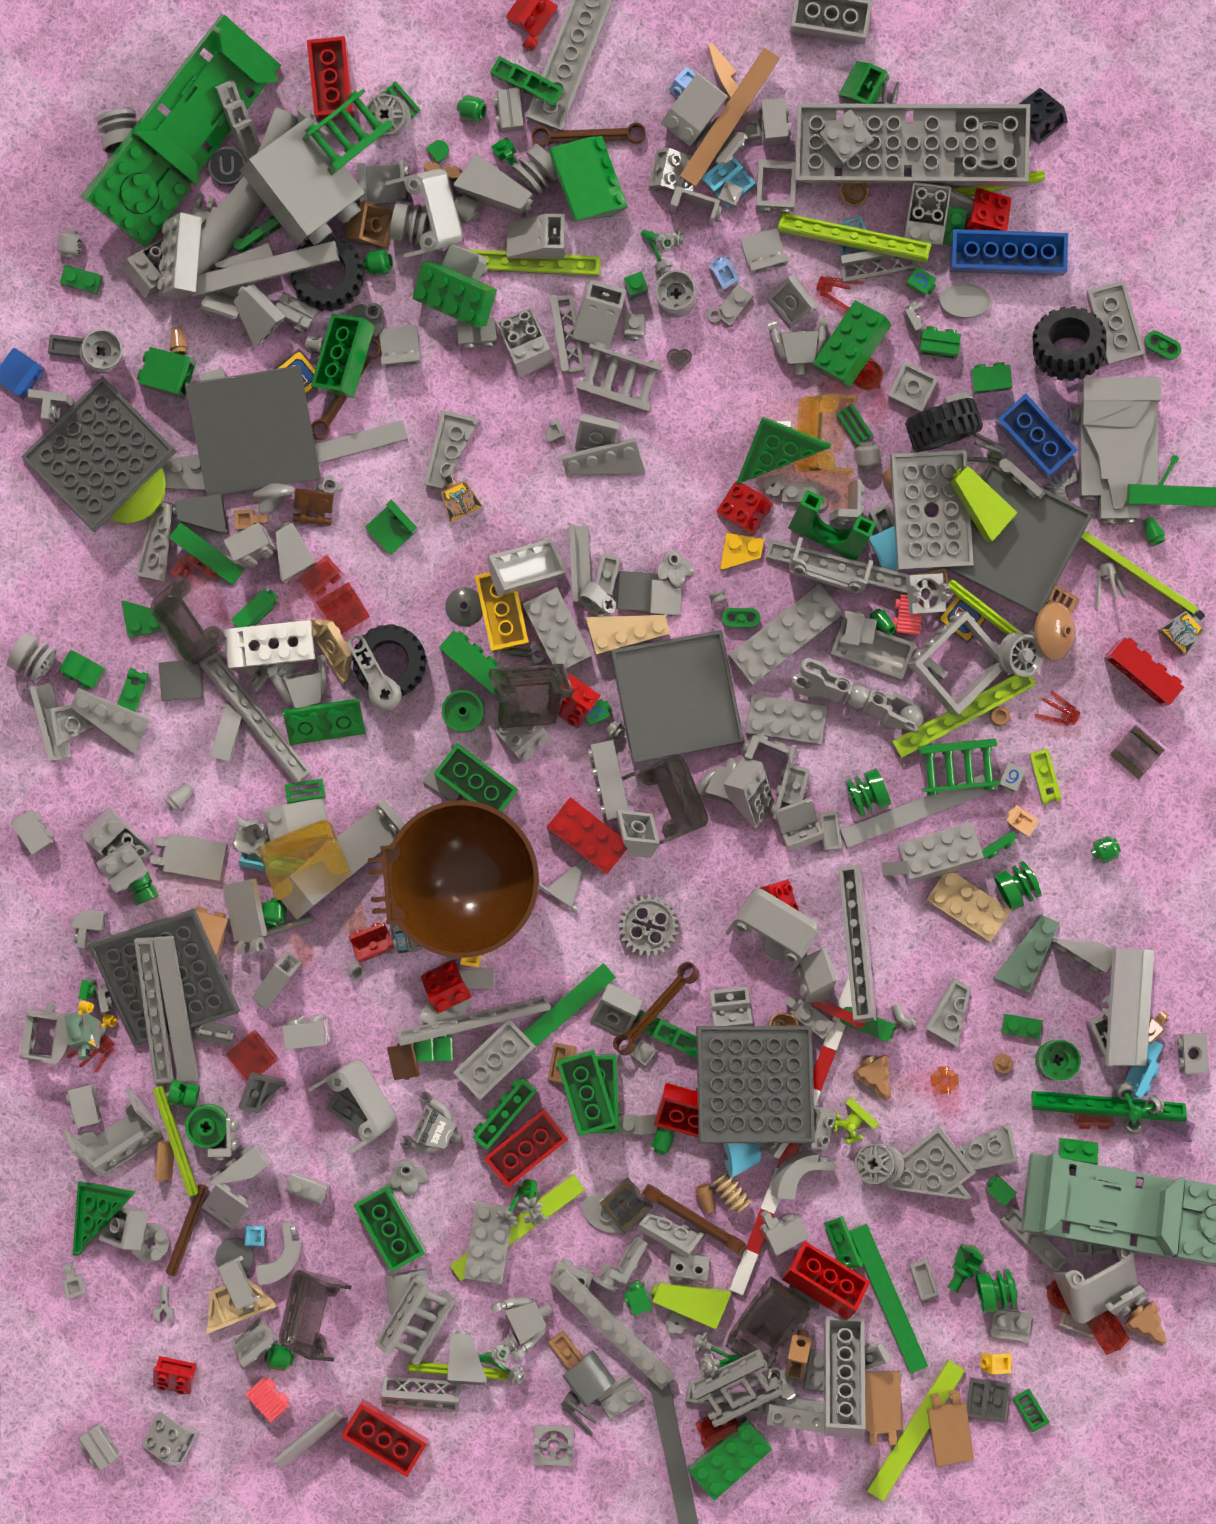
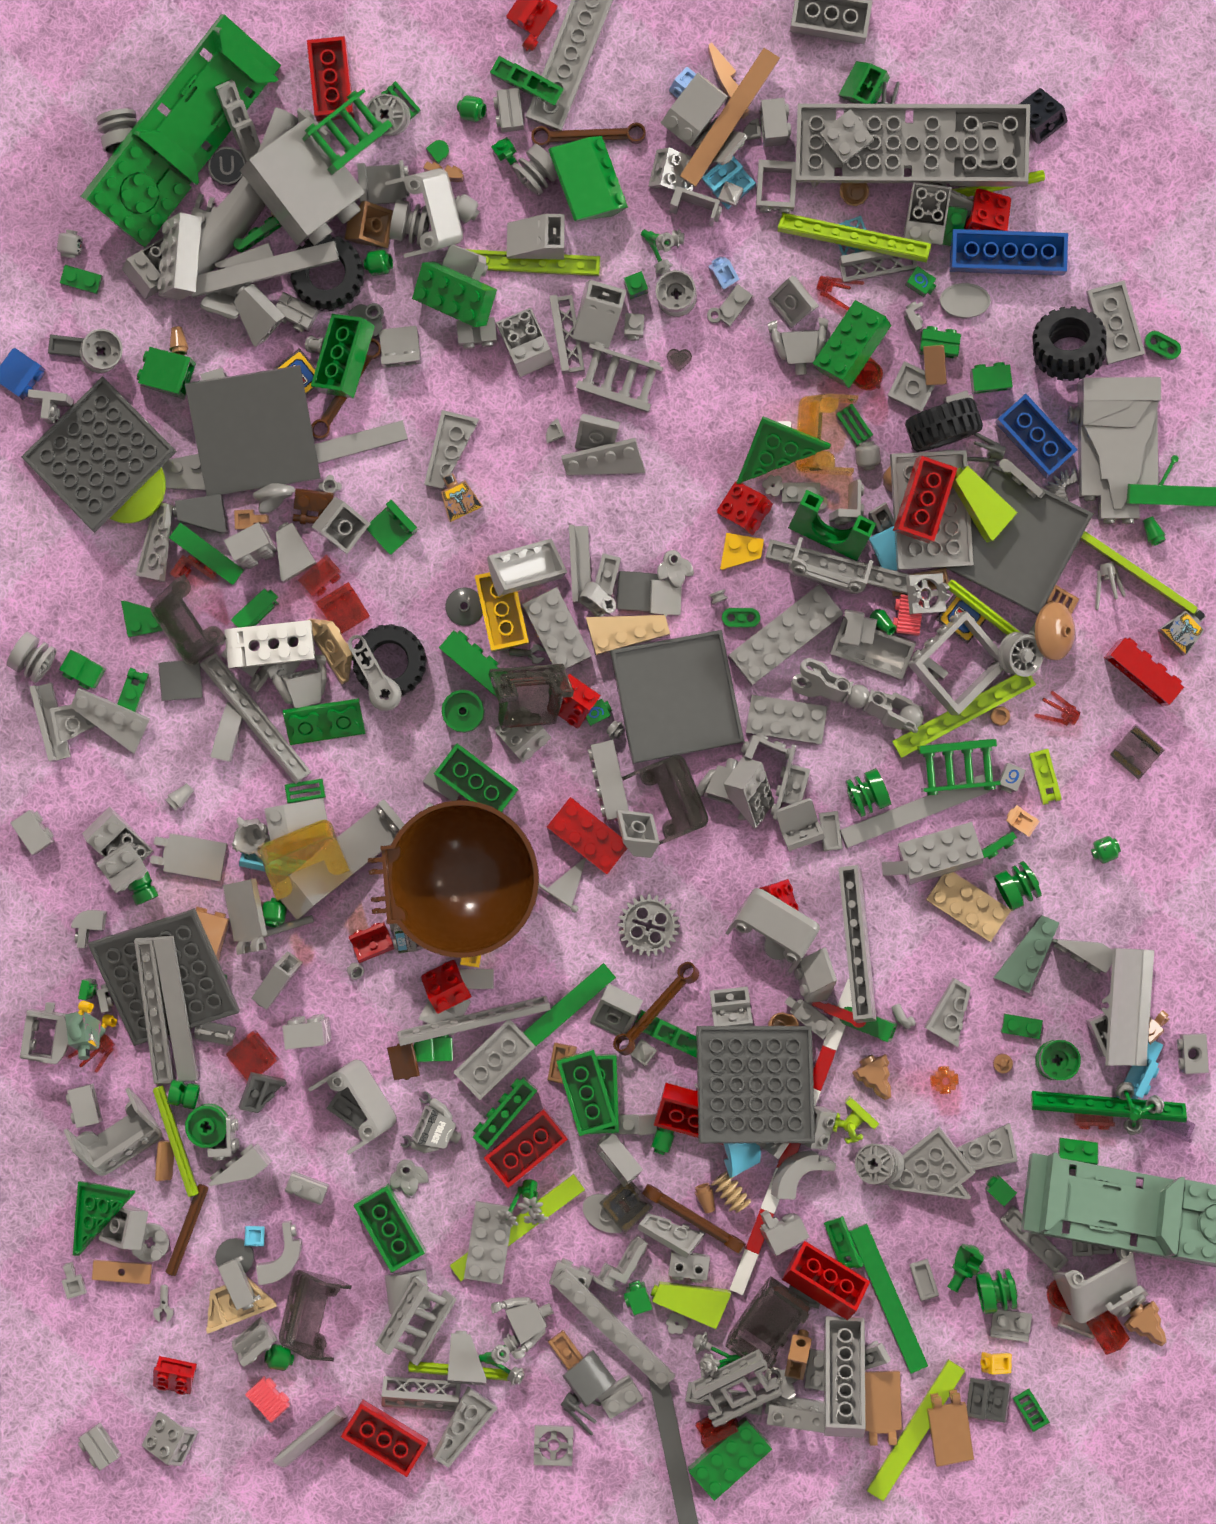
(109, 1271): none -> medium nougat tile
(225, 1206): light grey slope -> none
(340, 525): none -> light grey brick
(465, 1423): none -> light grey wing
(493, 187): light grey slope -> none
(618, 1159): none -> light grey window
(764, 251): light grey bracket -> none
(925, 499): none -> red brick
(934, 365): none -> medium nougat slope

